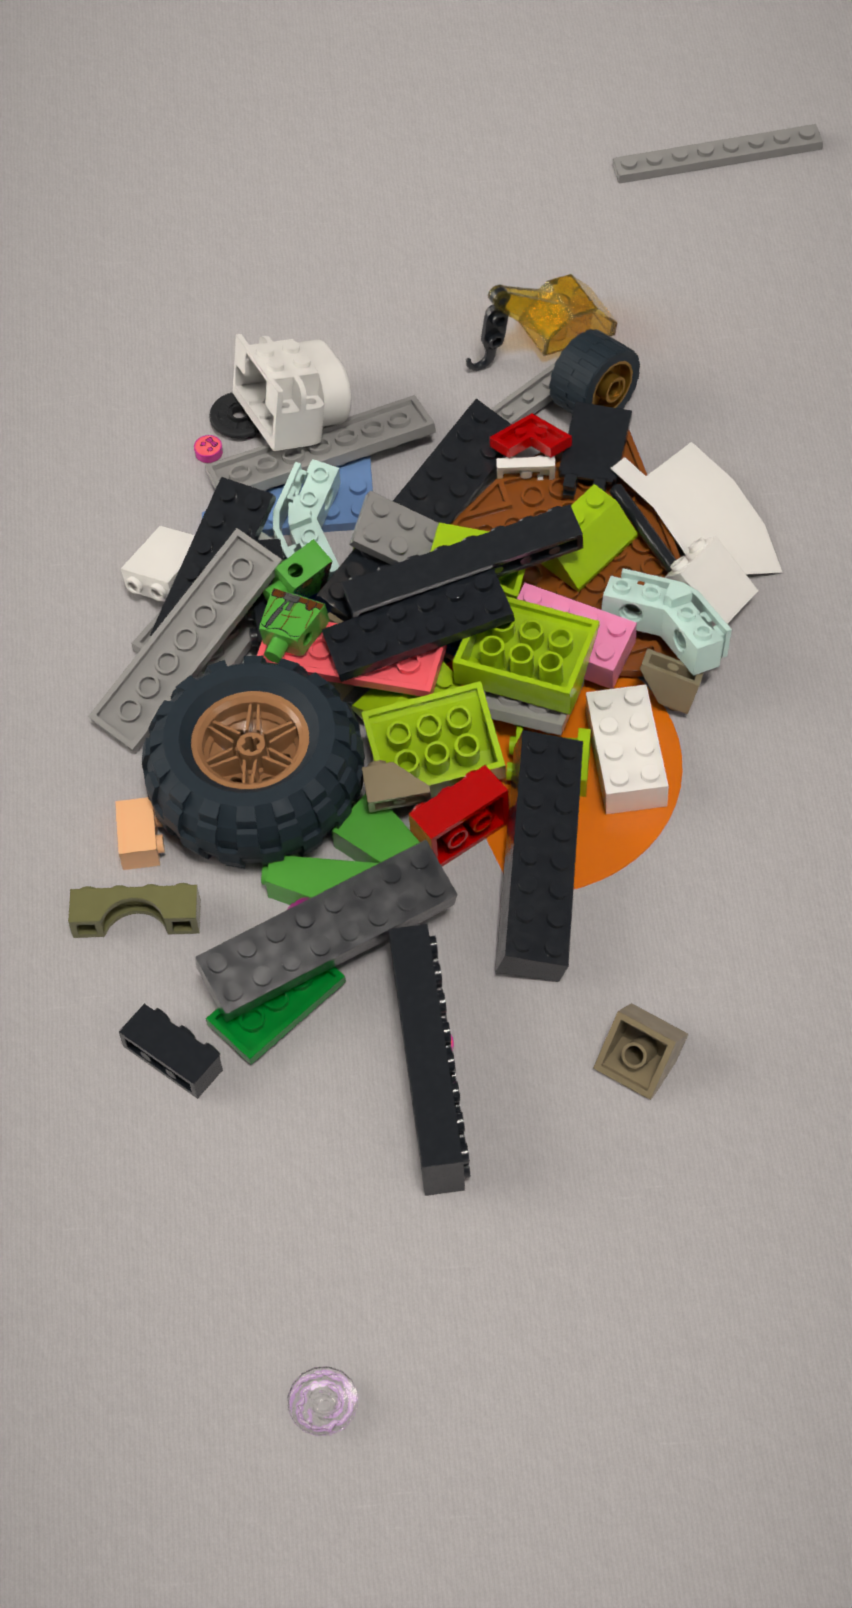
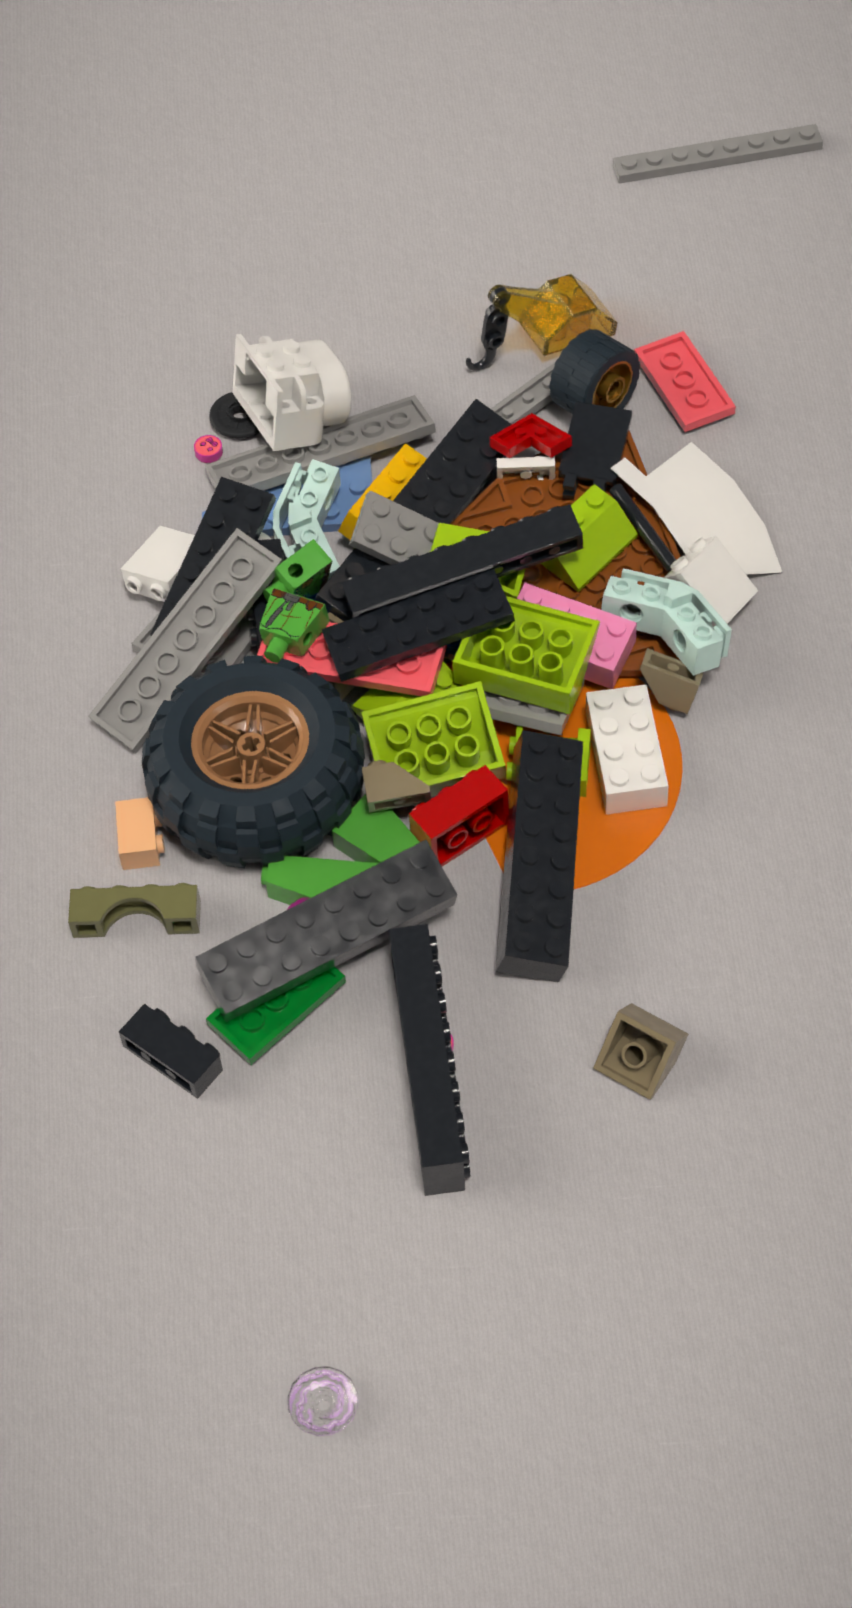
(387, 483): none -> yellow brick
(685, 381): none -> coral plate

